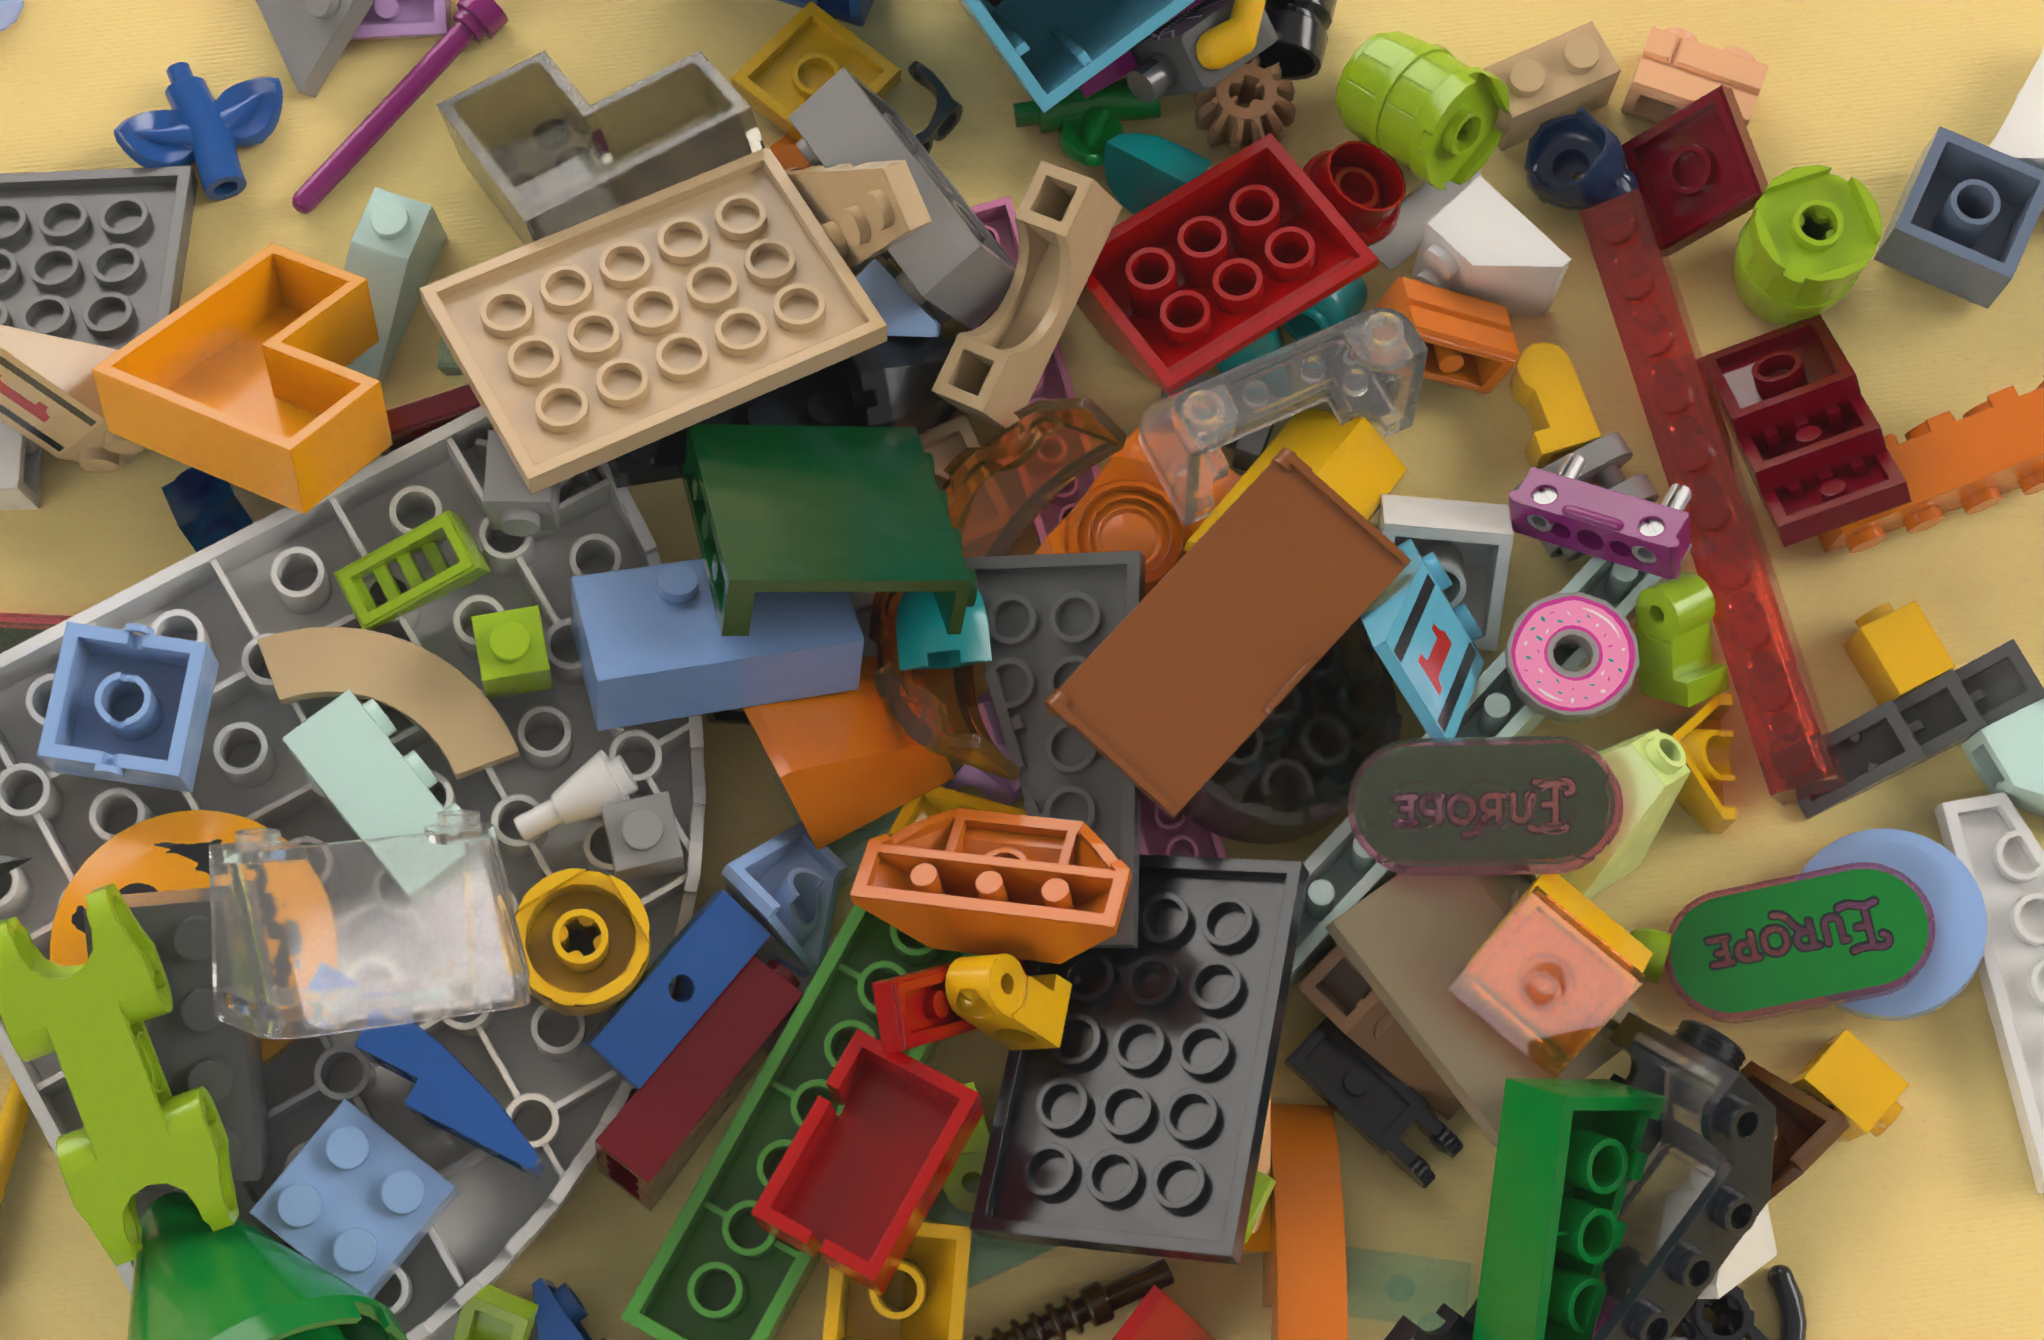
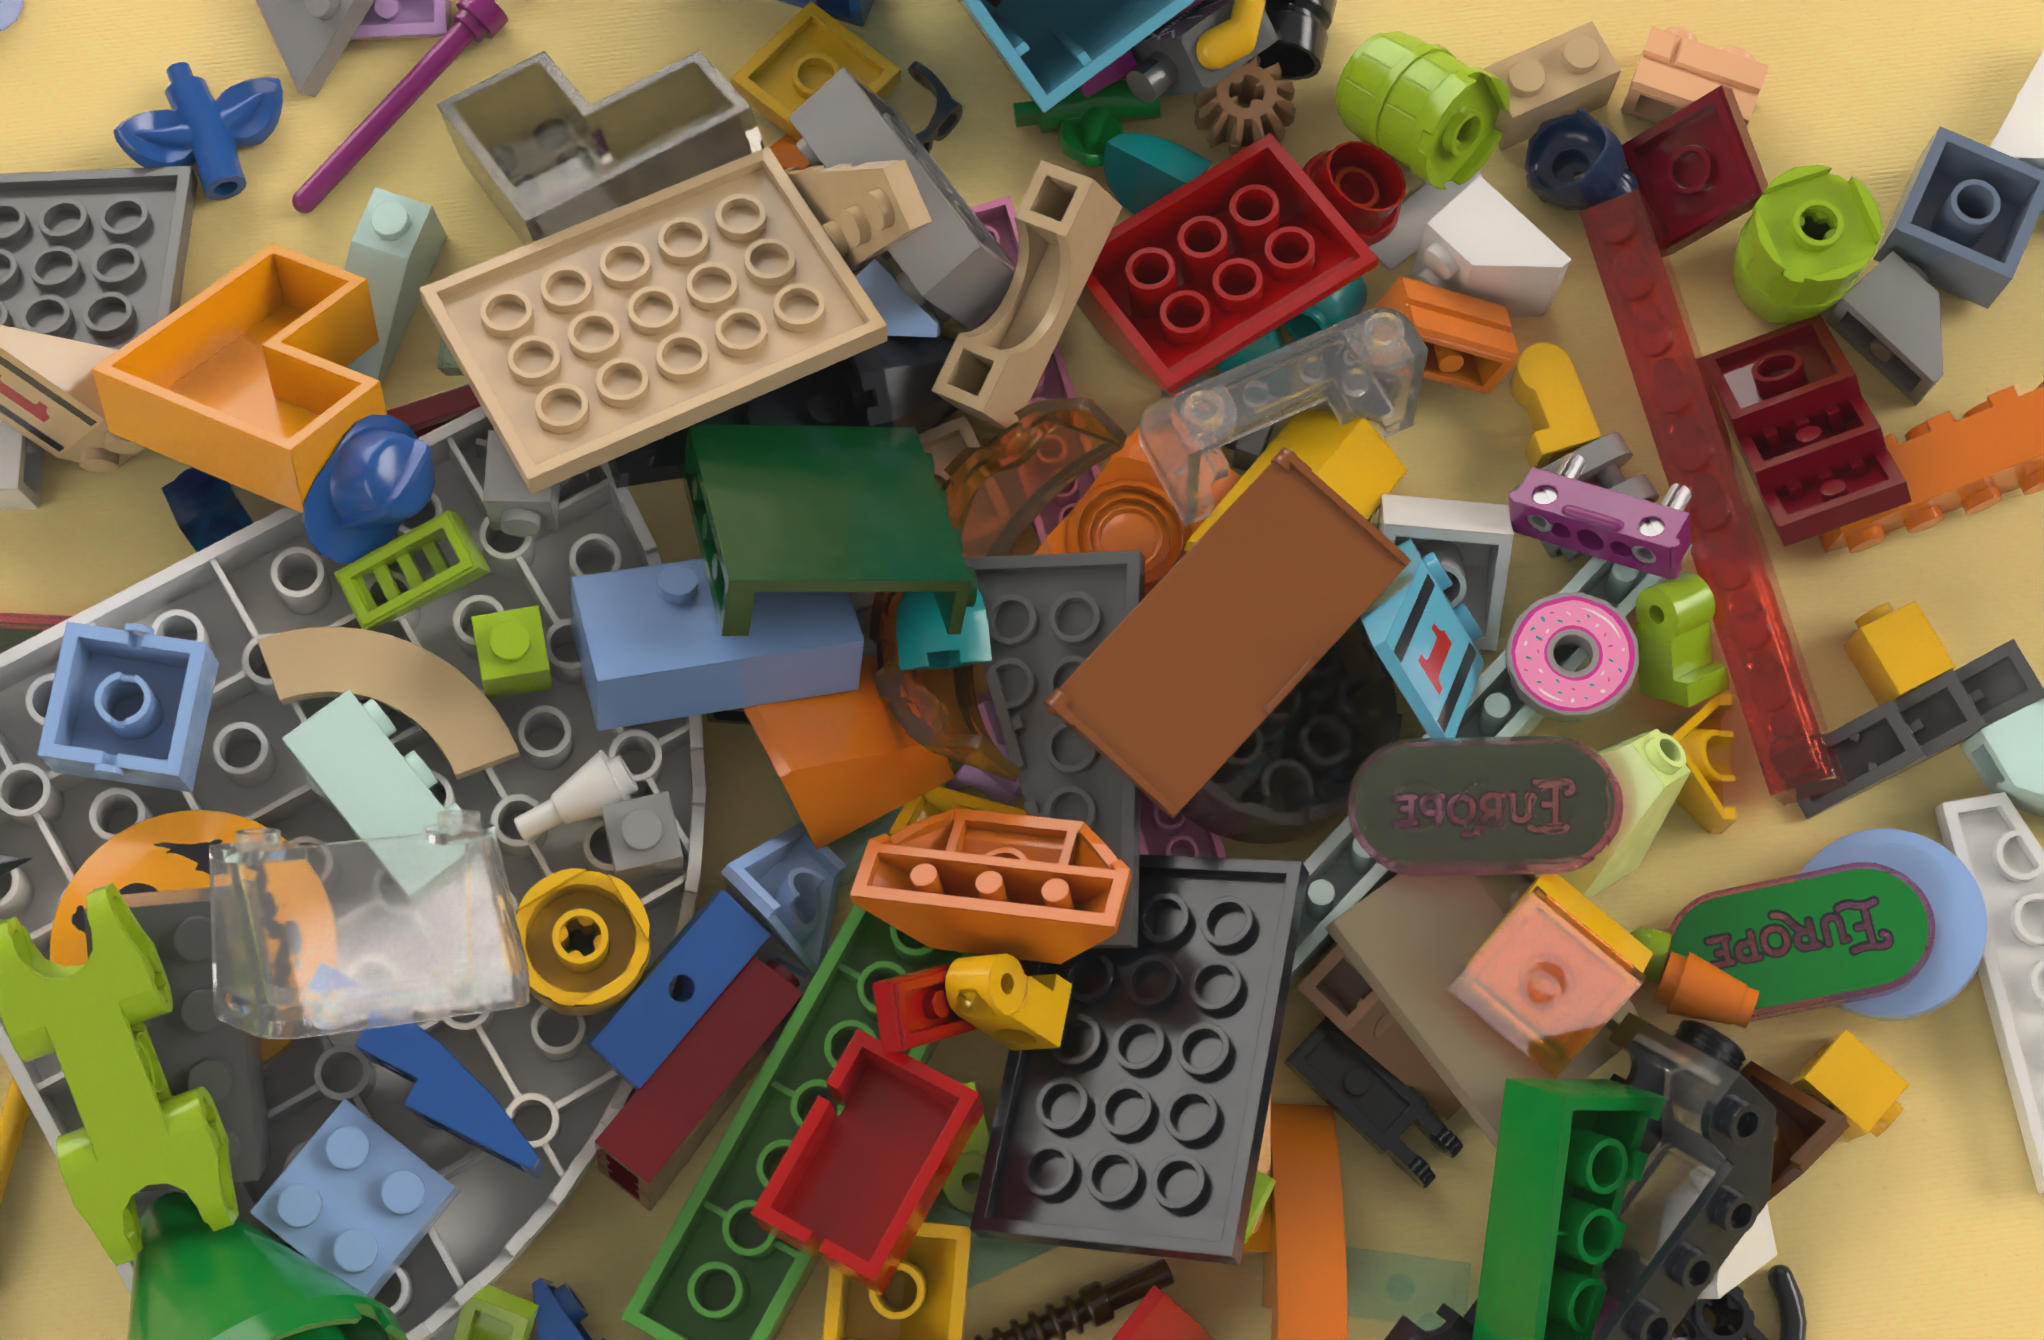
(368, 488): none -> blue piece
(1704, 992): none -> orange cone
(1895, 325): none -> light grey slope

